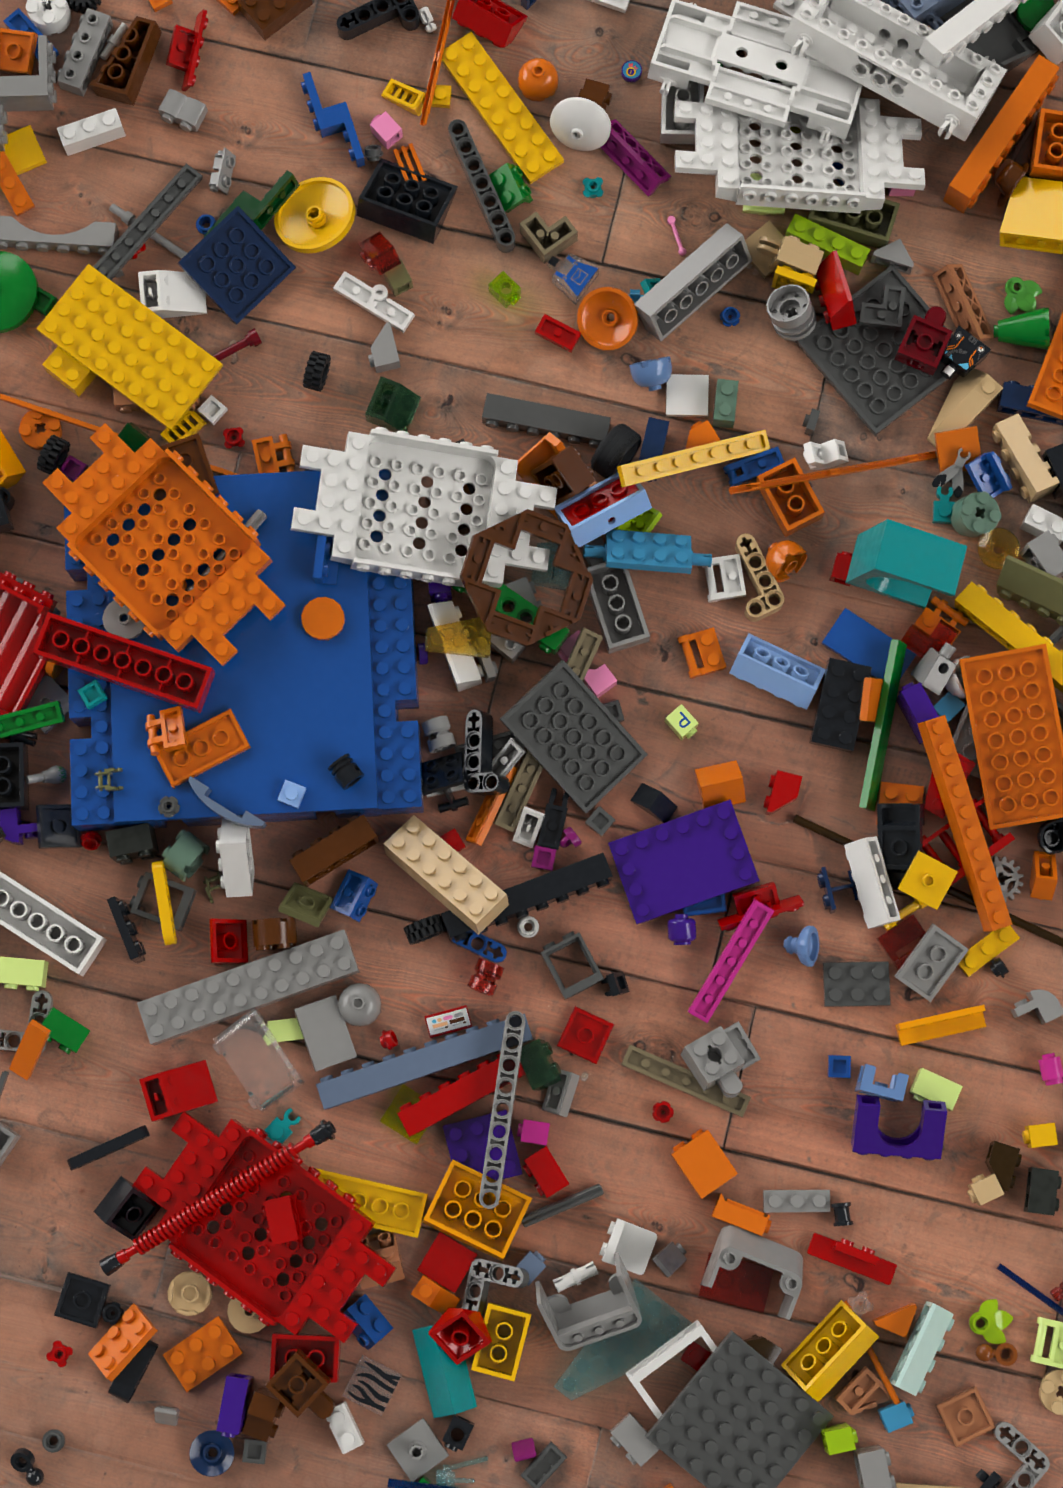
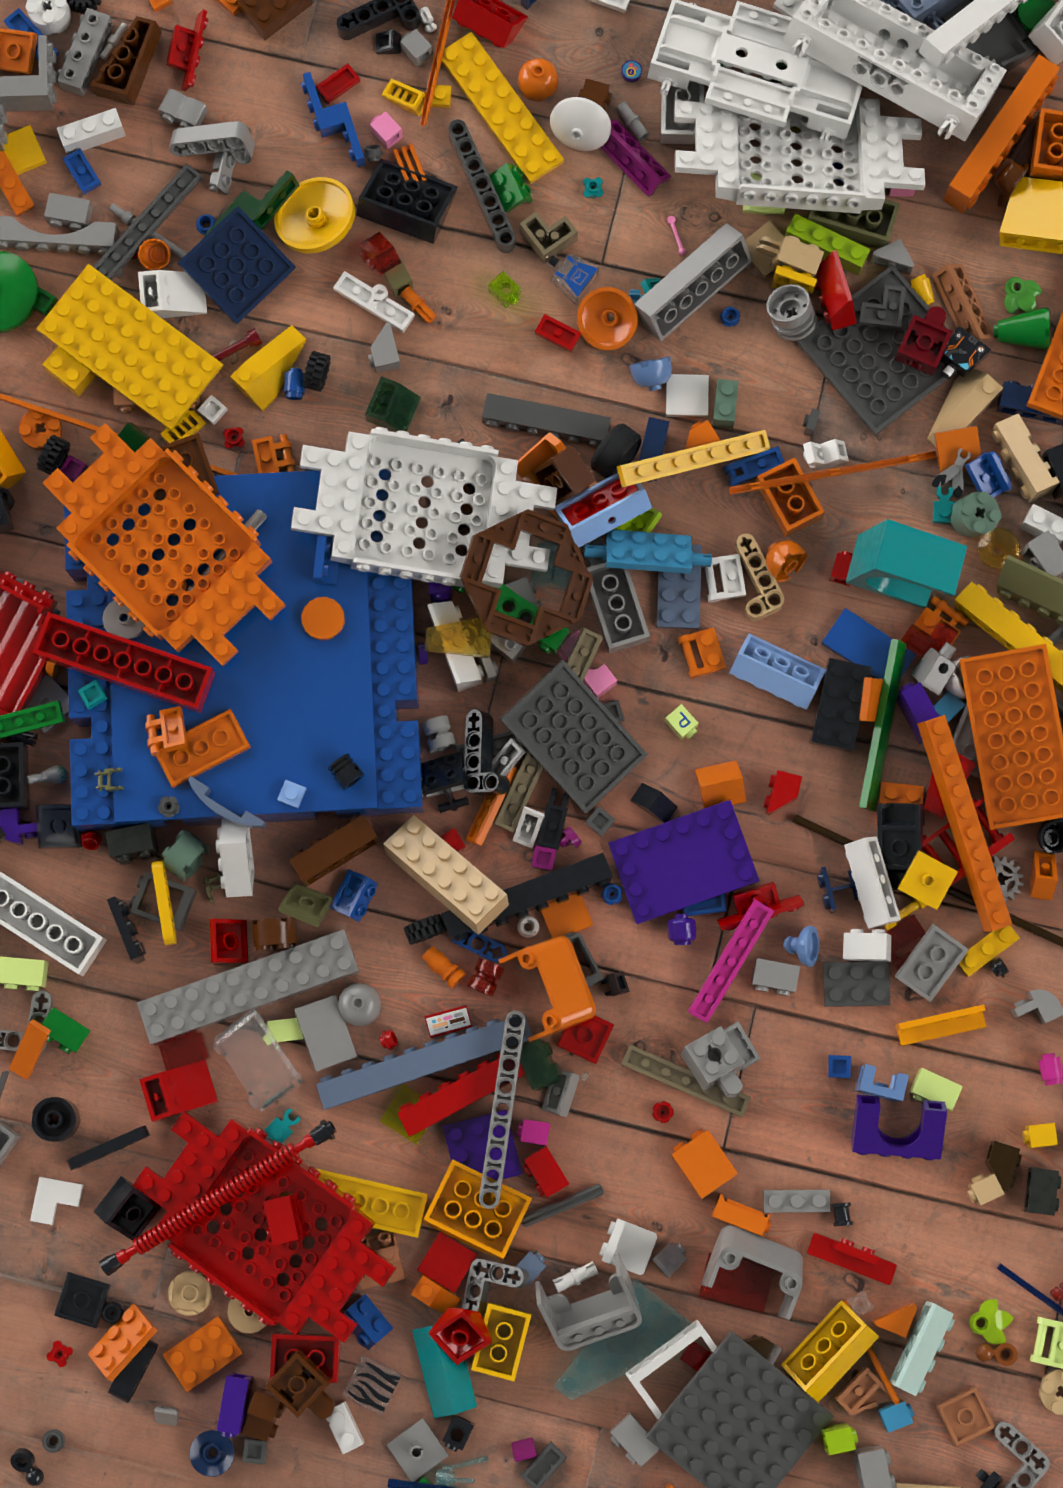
(43, 1117): none -> black brick
(49, 1194): none -> white tile
(68, 212): none -> light grey brick
(82, 171): none -> blue plate
(154, 254): none -> orange hair
(184, 1050): none -> clear red brick
(214, 138): none -> light grey beam
(264, 372): none -> yellow wedge
(294, 384): none -> blue brick
(337, 83): none -> red tile
(388, 42): none -> black slope
(416, 47): none -> light grey brick
(418, 304): none -> orange axle
(441, 965): none -> orange axle
(563, 983): none -> orange windscreen
(567, 916): none -> orange tile
(612, 899): none -> blue plate
(632, 121): none -> light grey pin
(679, 598): none -> sand blue plate
(775, 976): none -> light grey brick
(867, 946): none -> white brick
(923, 288): none -> yellow cone

